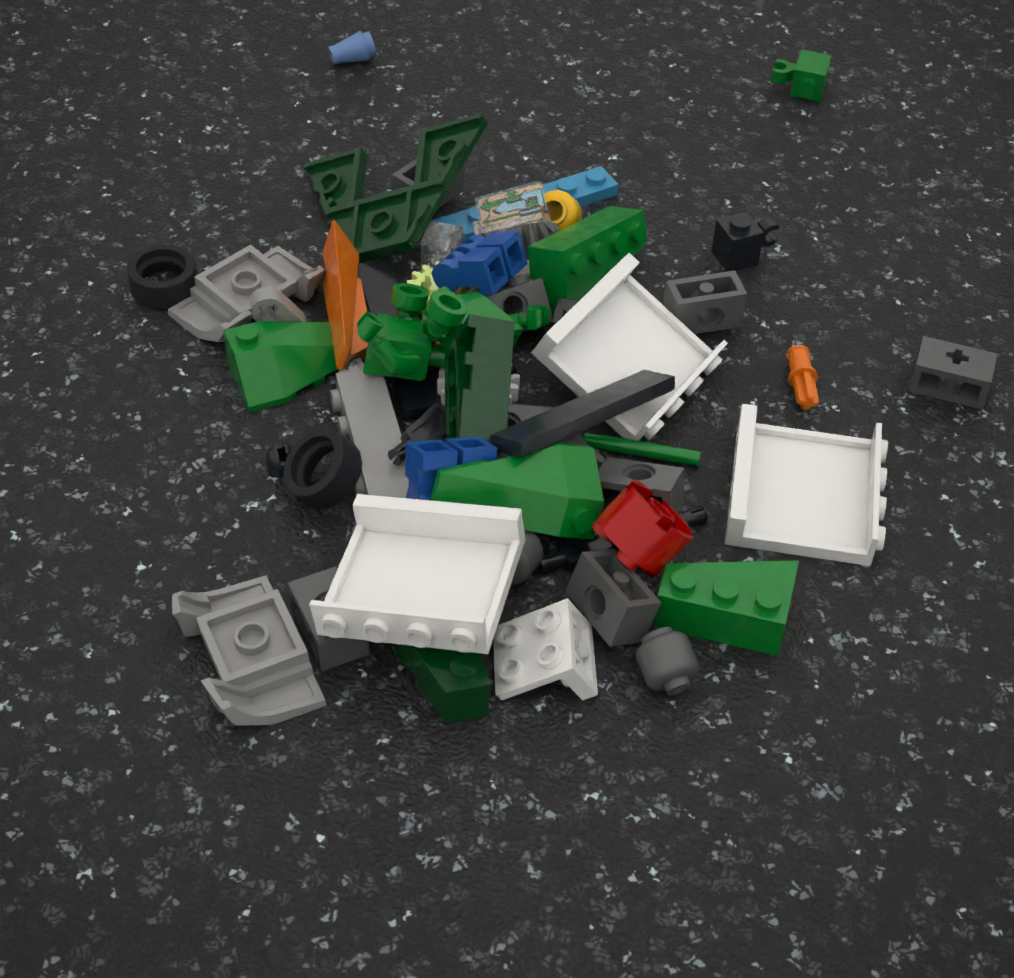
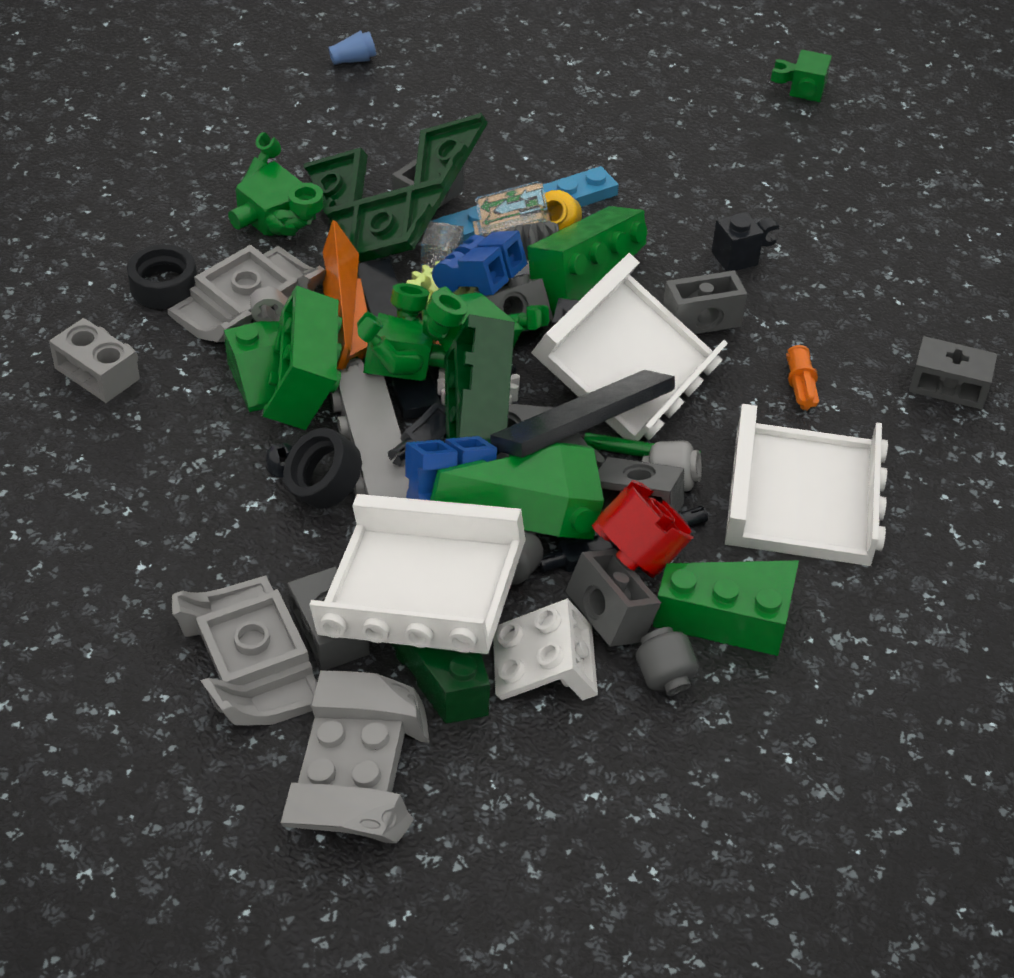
(95, 359): none -> light grey brick
(274, 197): none -> green torso
(307, 358): none -> green wedge
(356, 756): none -> light grey piece
(678, 455): none -> light grey head

